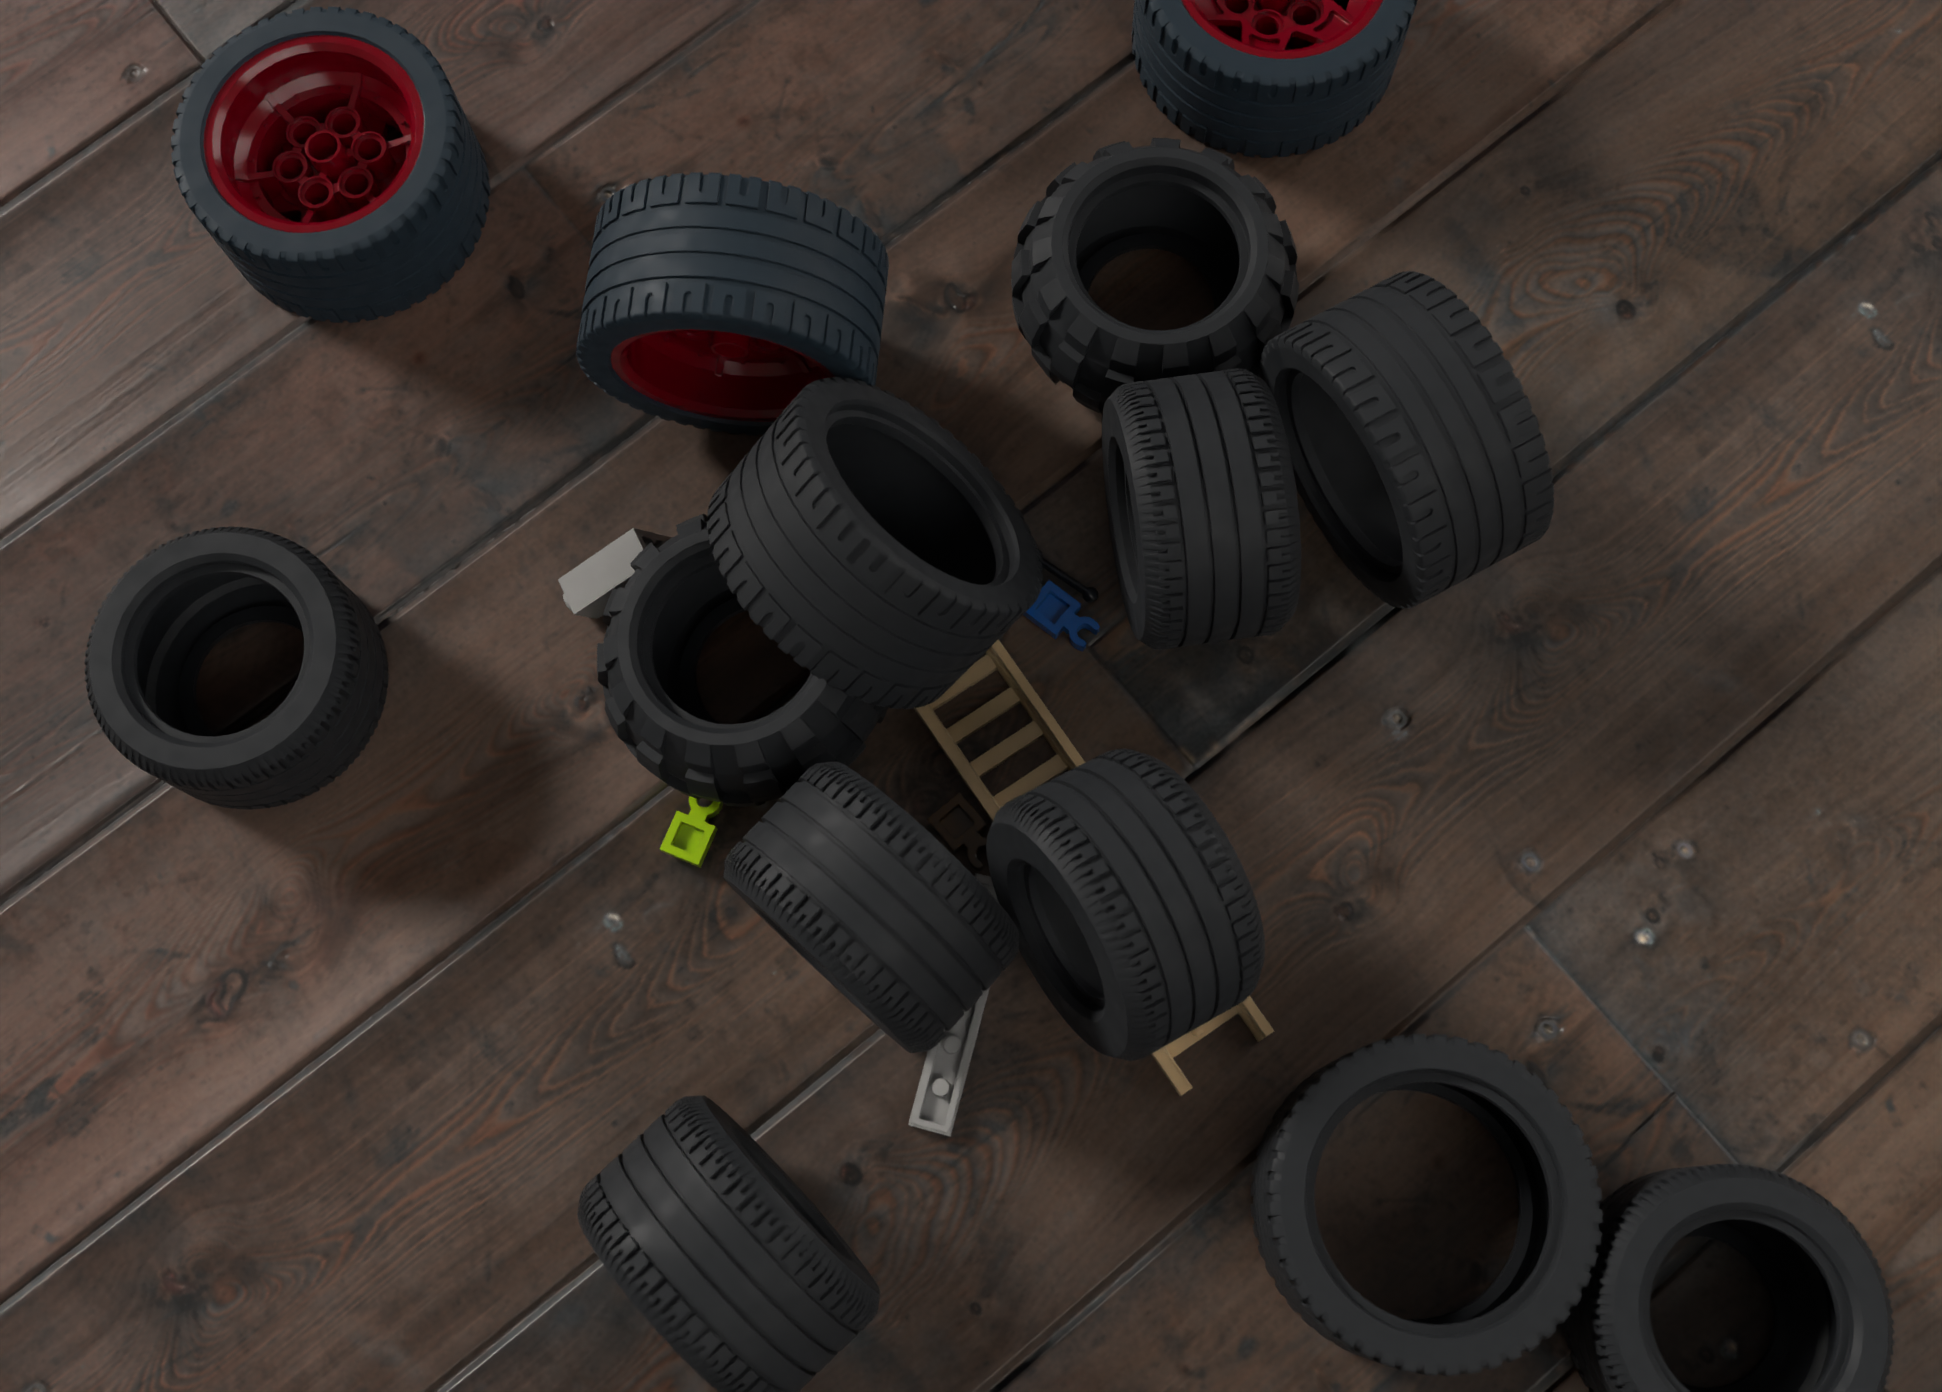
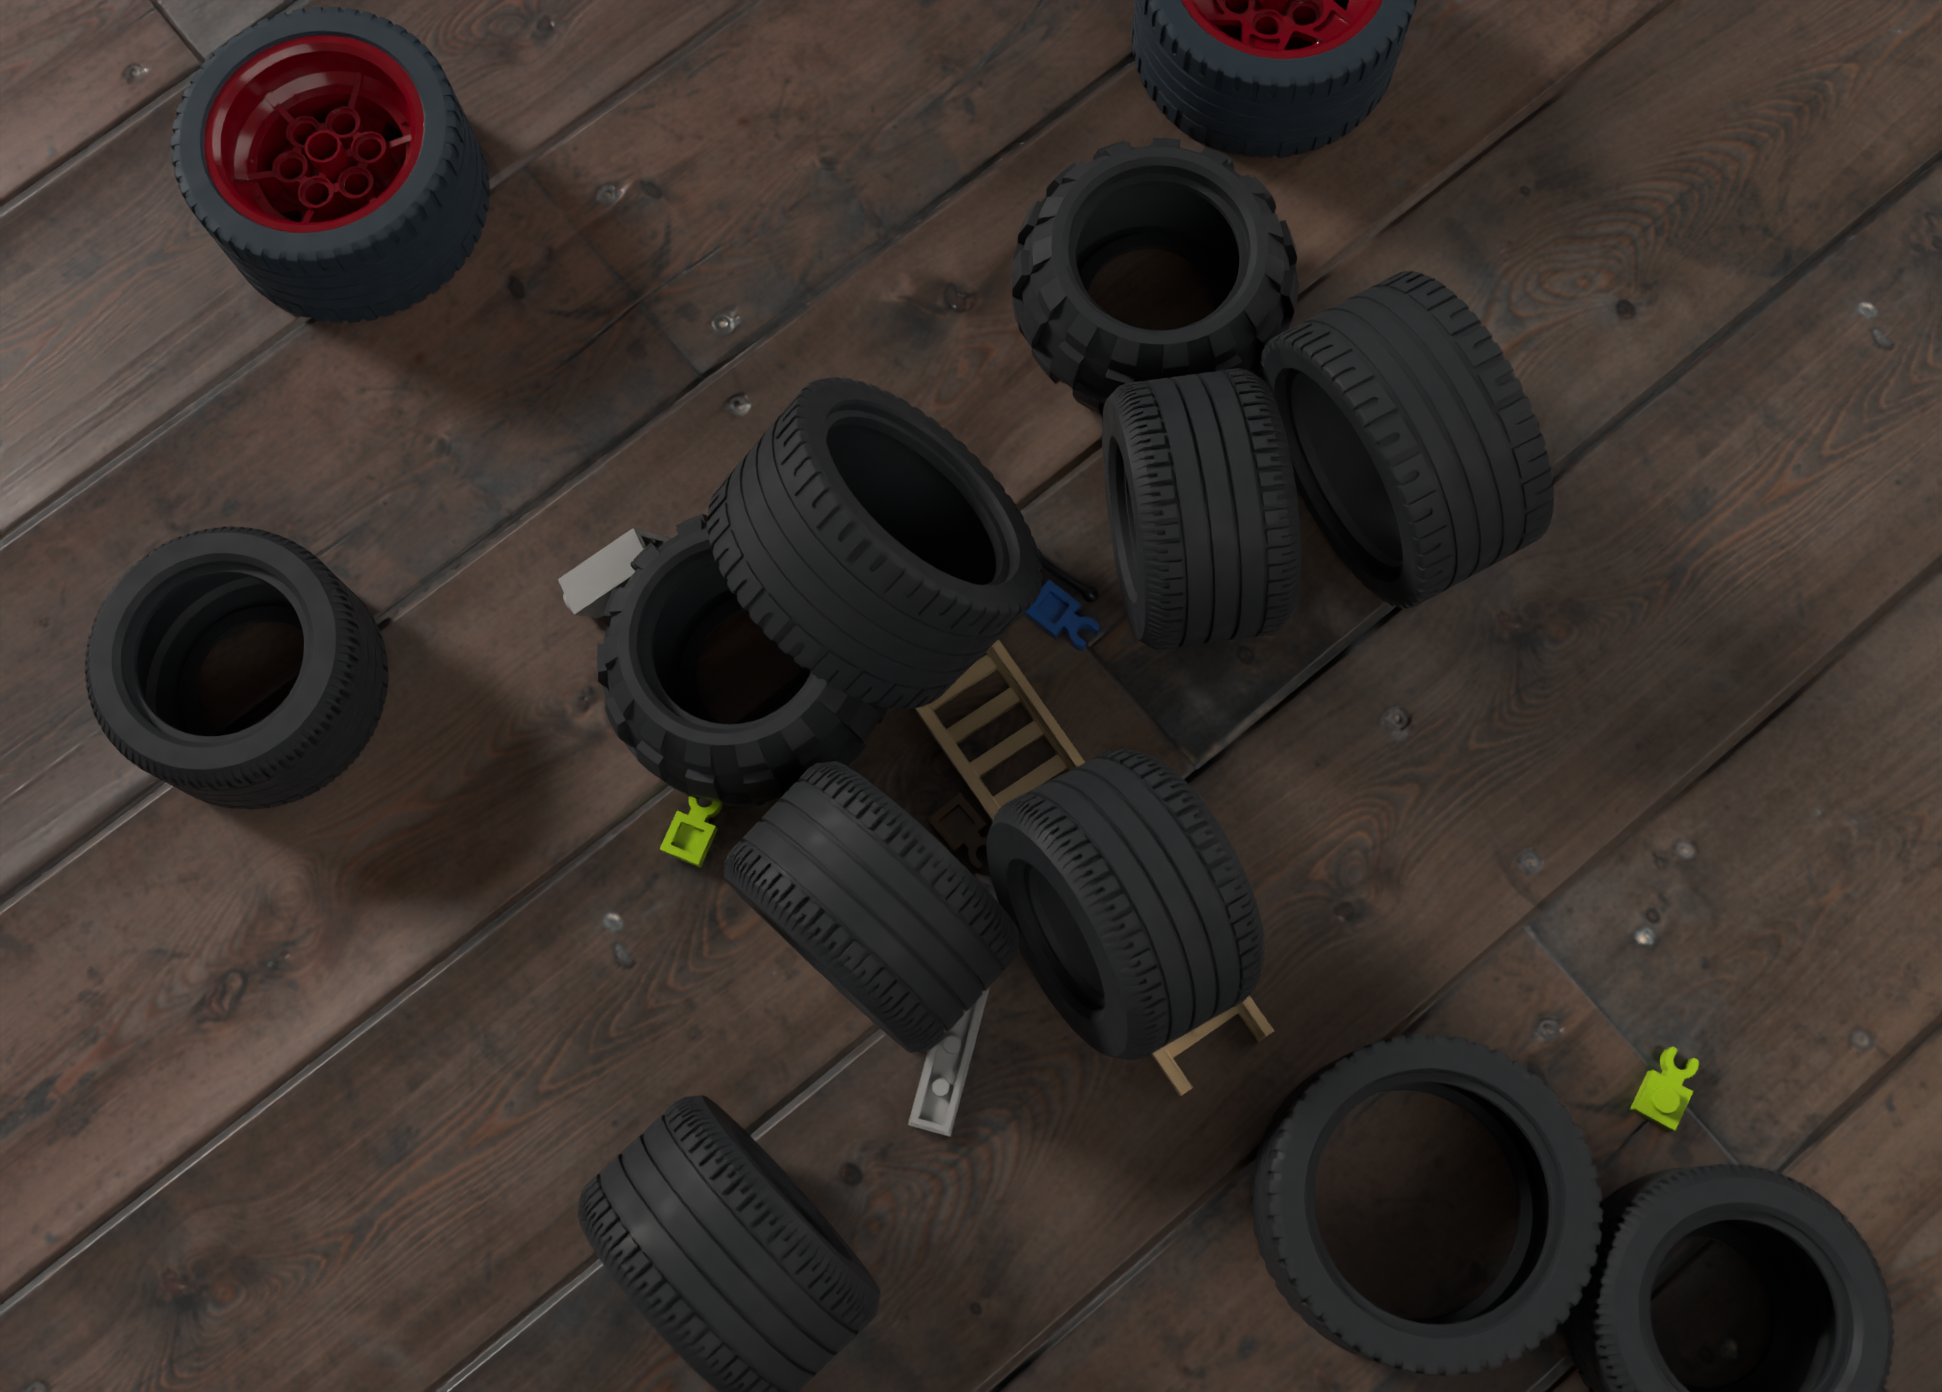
(728, 299): black wheel -> none
(1662, 1095): none -> lime plate

